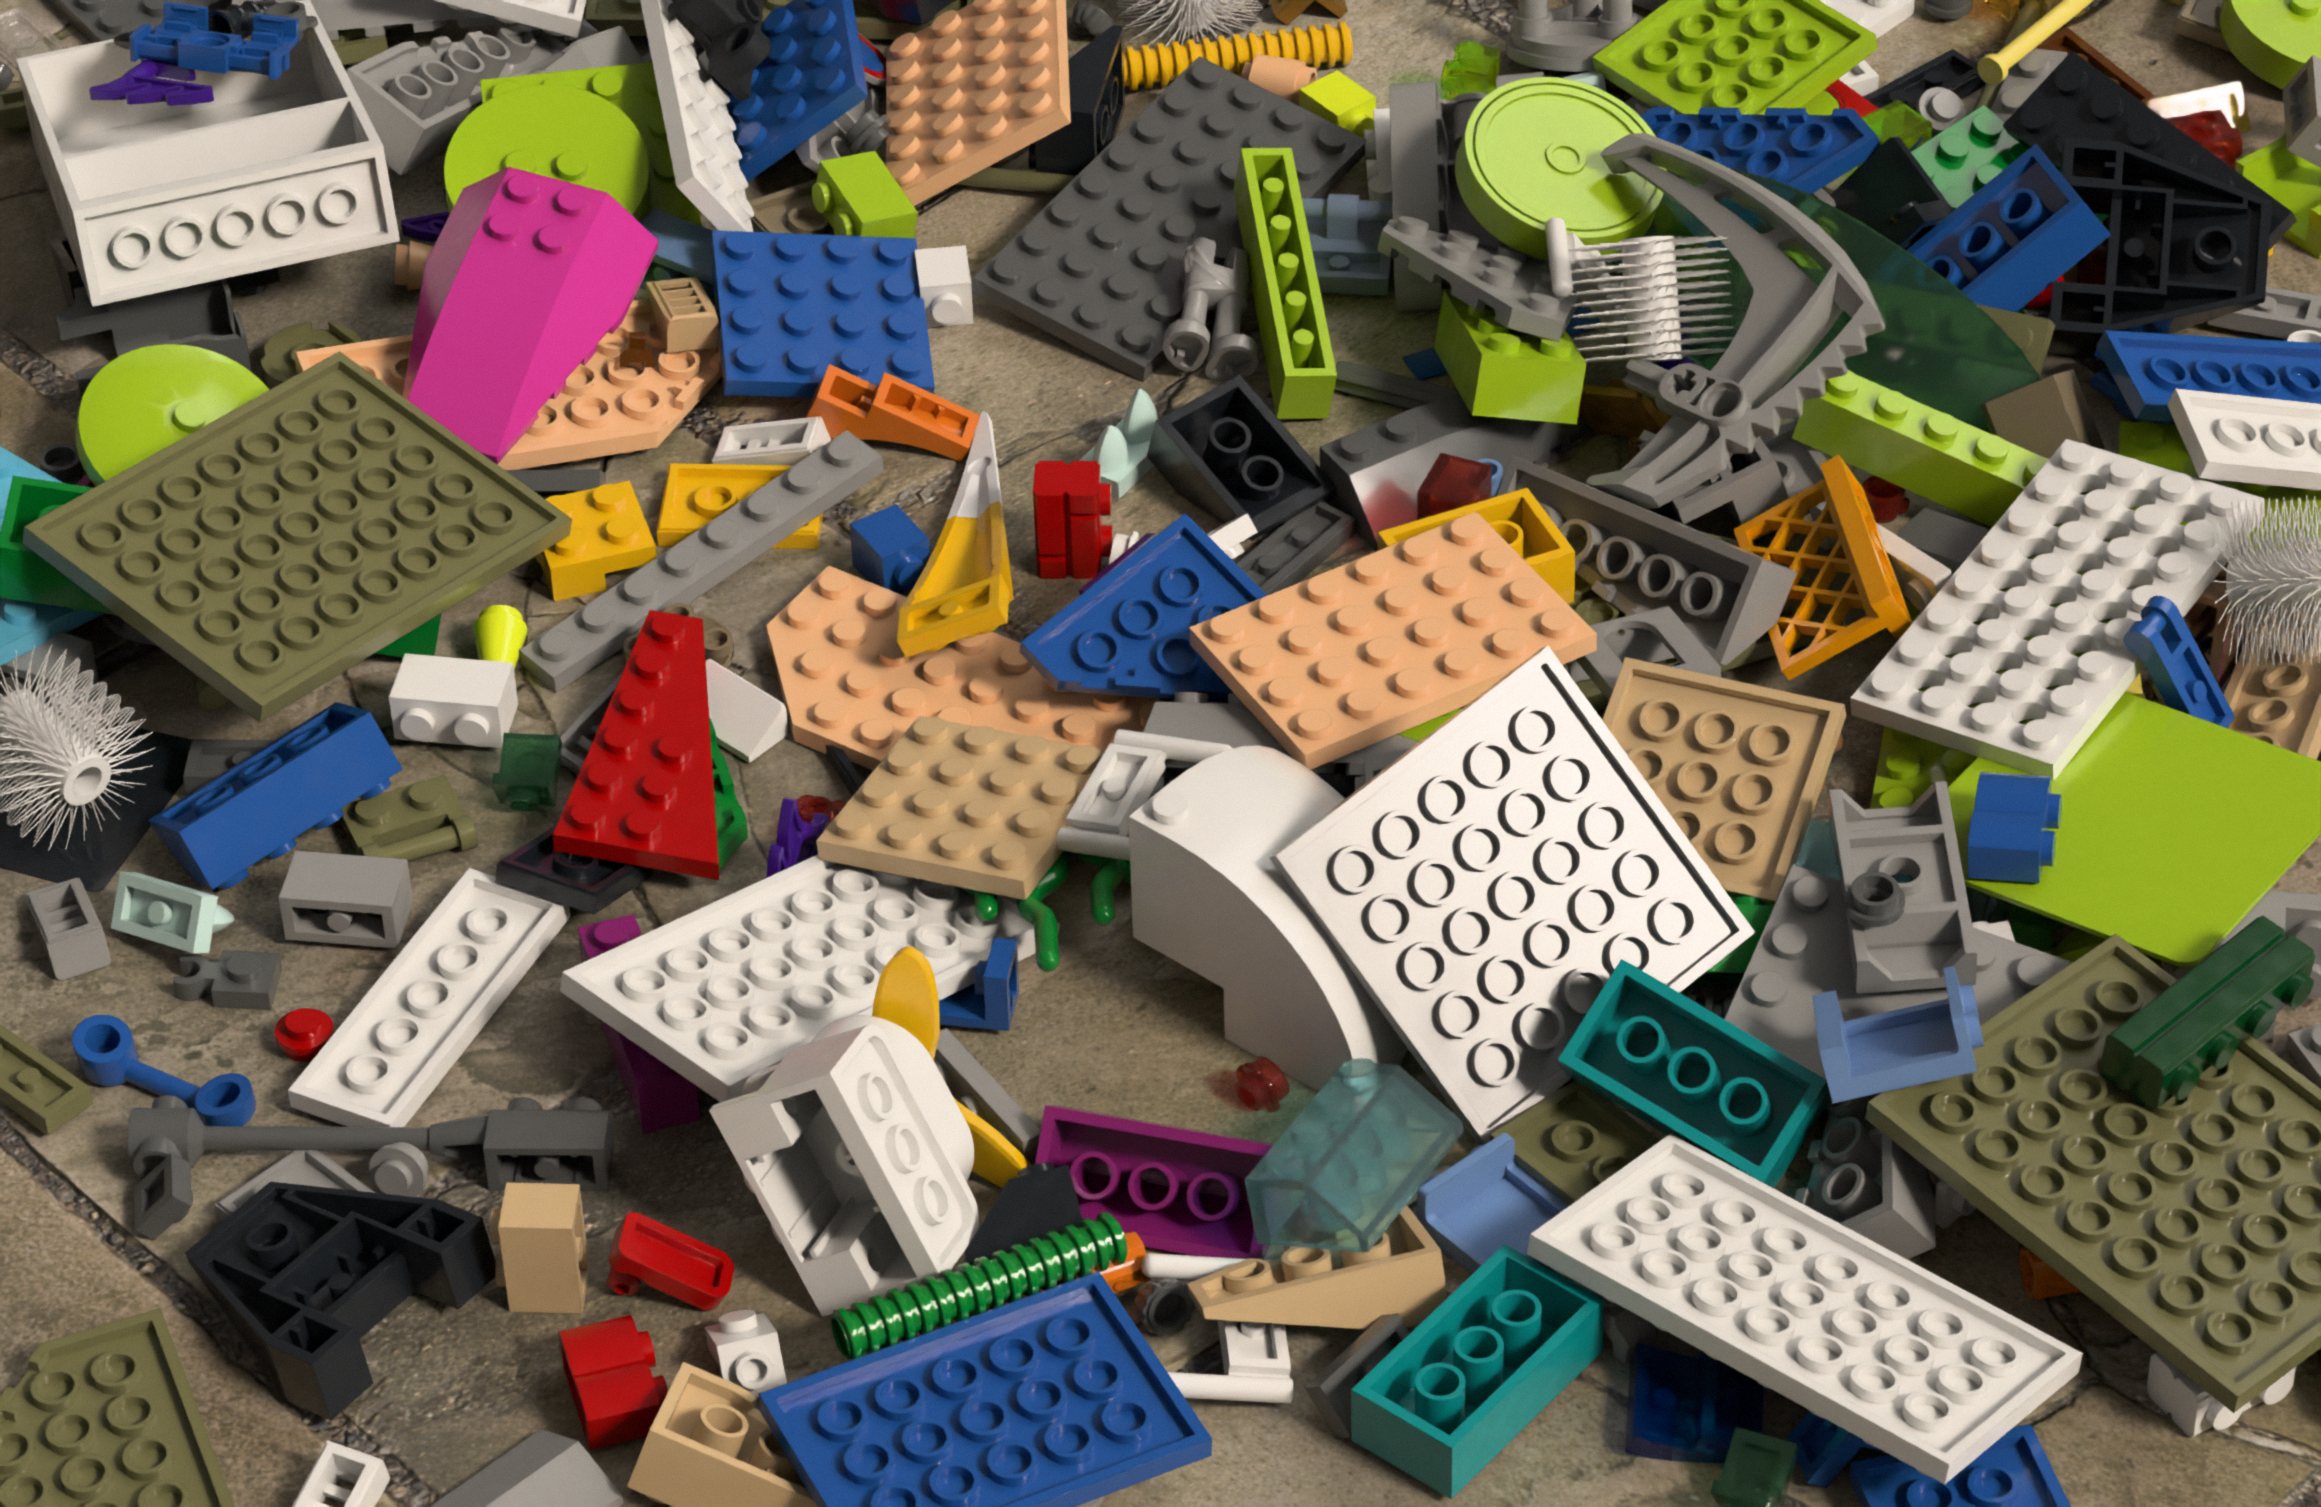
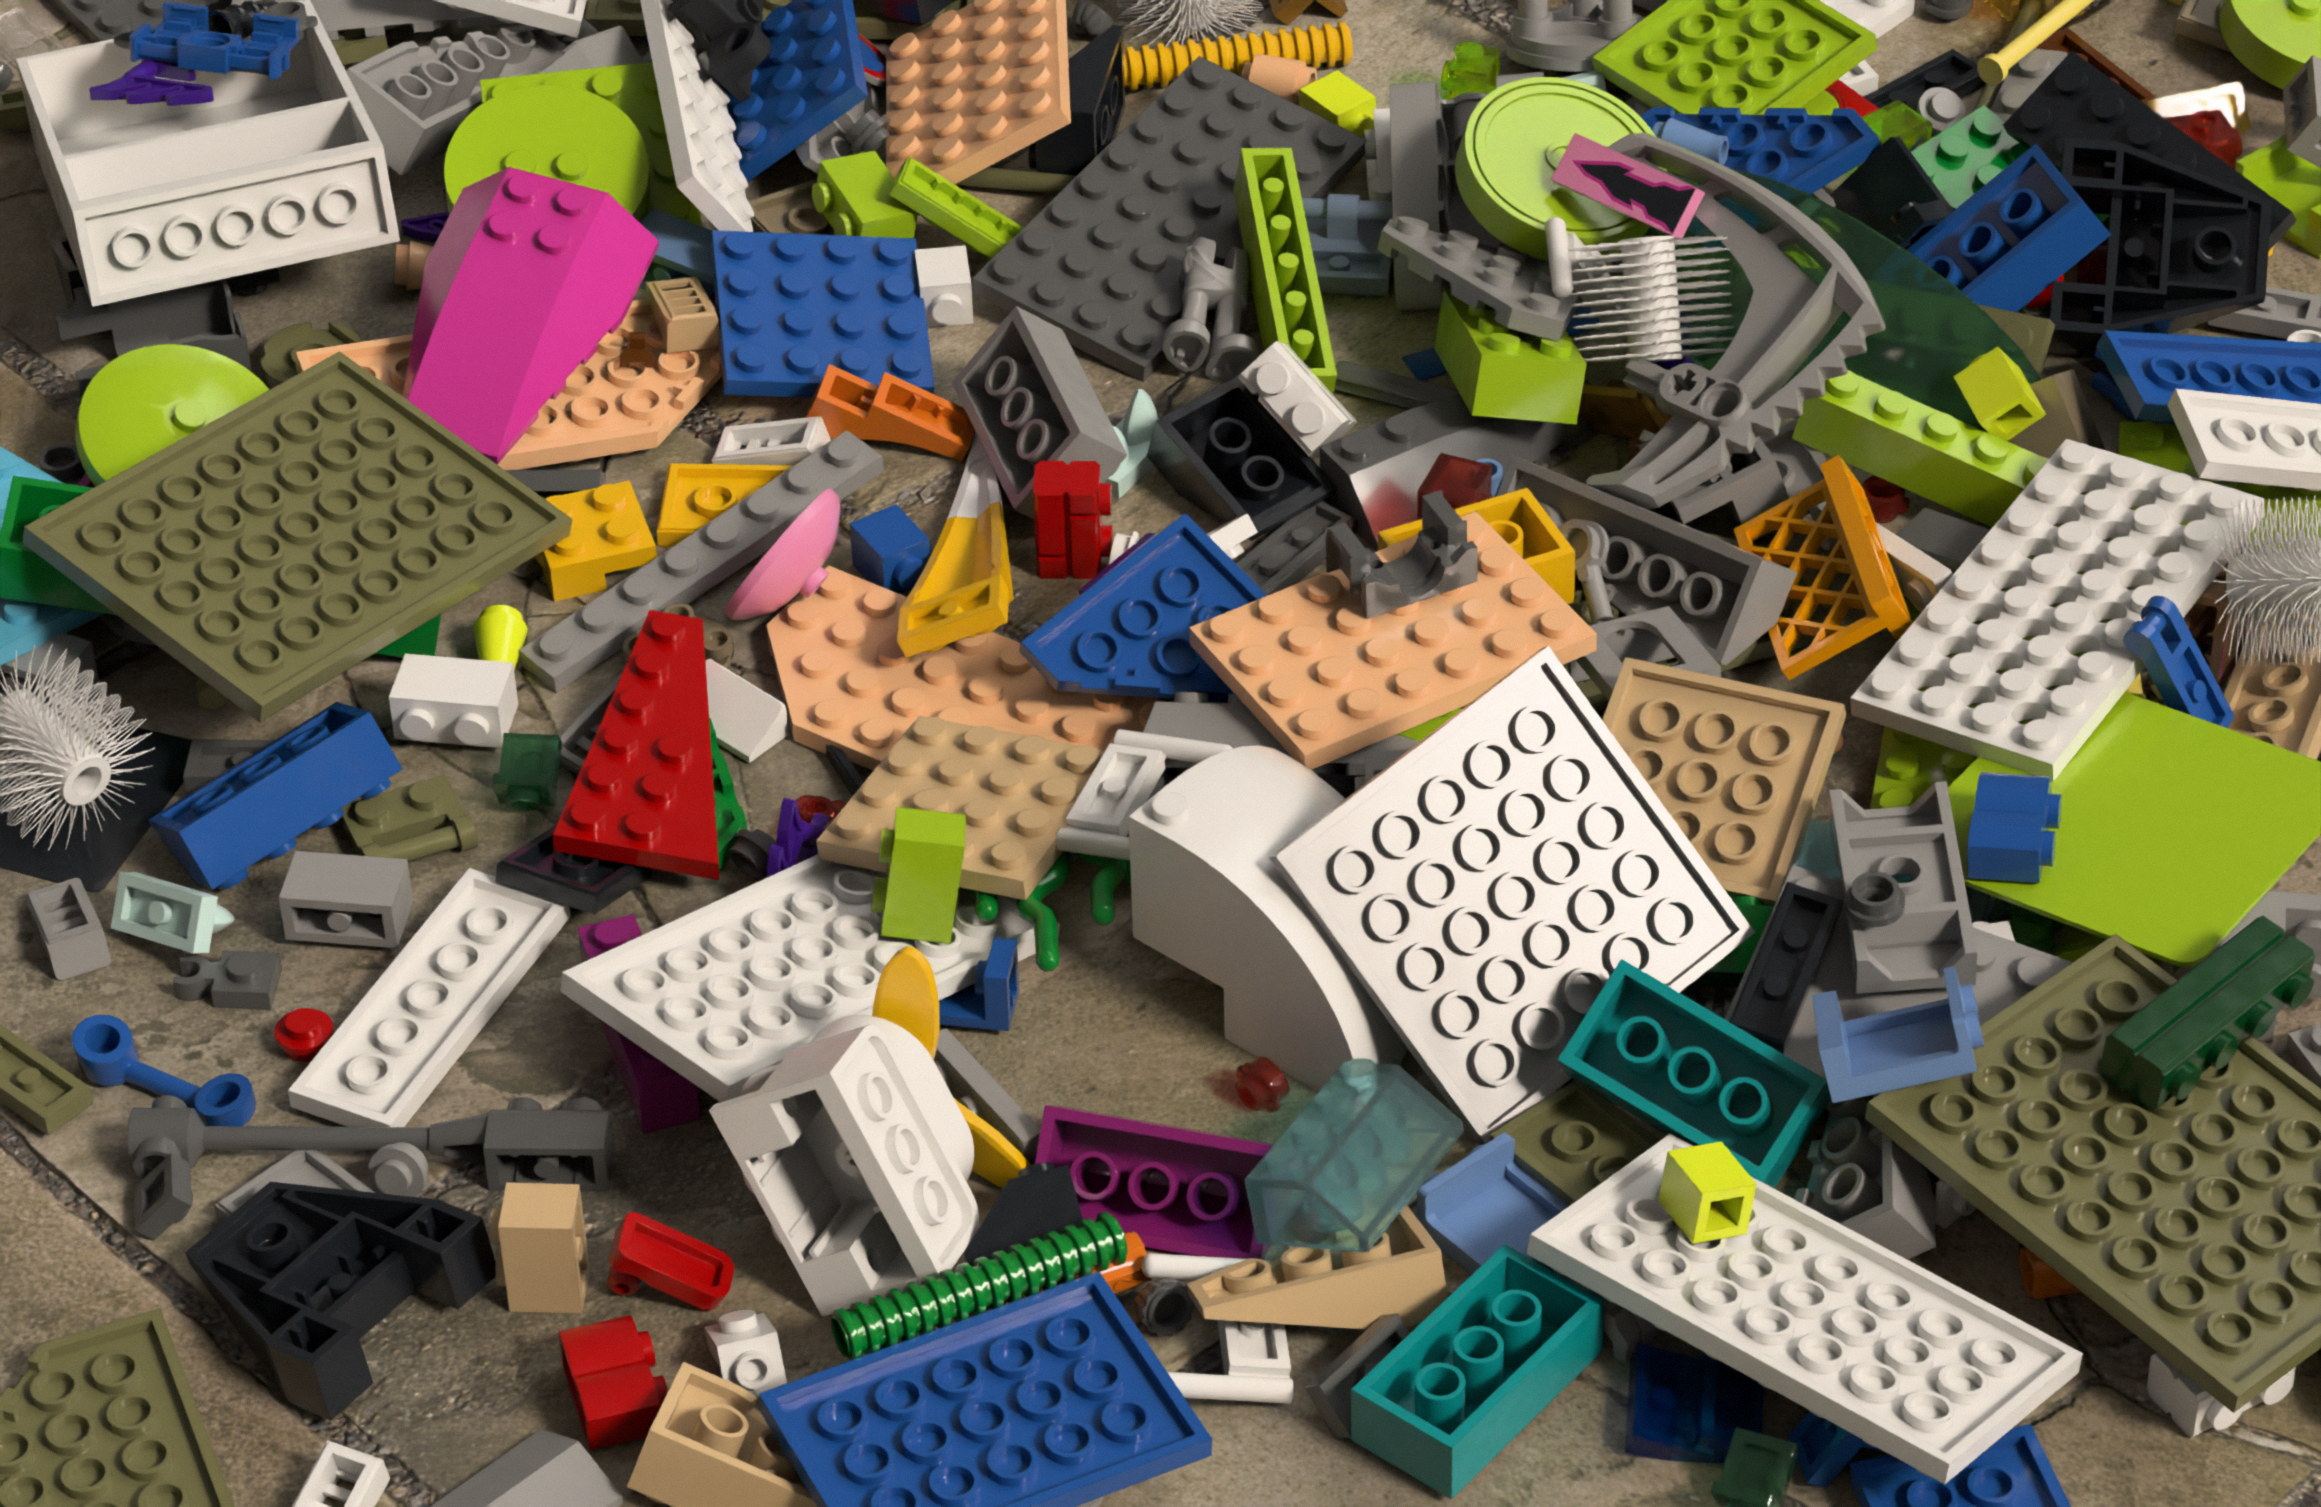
(751, 852): none -> dark grey plate
(791, 563): none -> bright pink dish
(921, 875): none -> lime brick
(953, 209): none -> lime plate
(1034, 405): none -> light grey brick
(1297, 398): none -> white brick
(1433, 566): none -> dark grey piece
(1591, 551): none -> light grey plate
(1628, 186): none -> tile
(1694, 139): none -> medium blue cone
(1707, 1192): none -> neon yellow brick
(1786, 965): none -> black tile
(1999, 394): none -> neon yellow brick

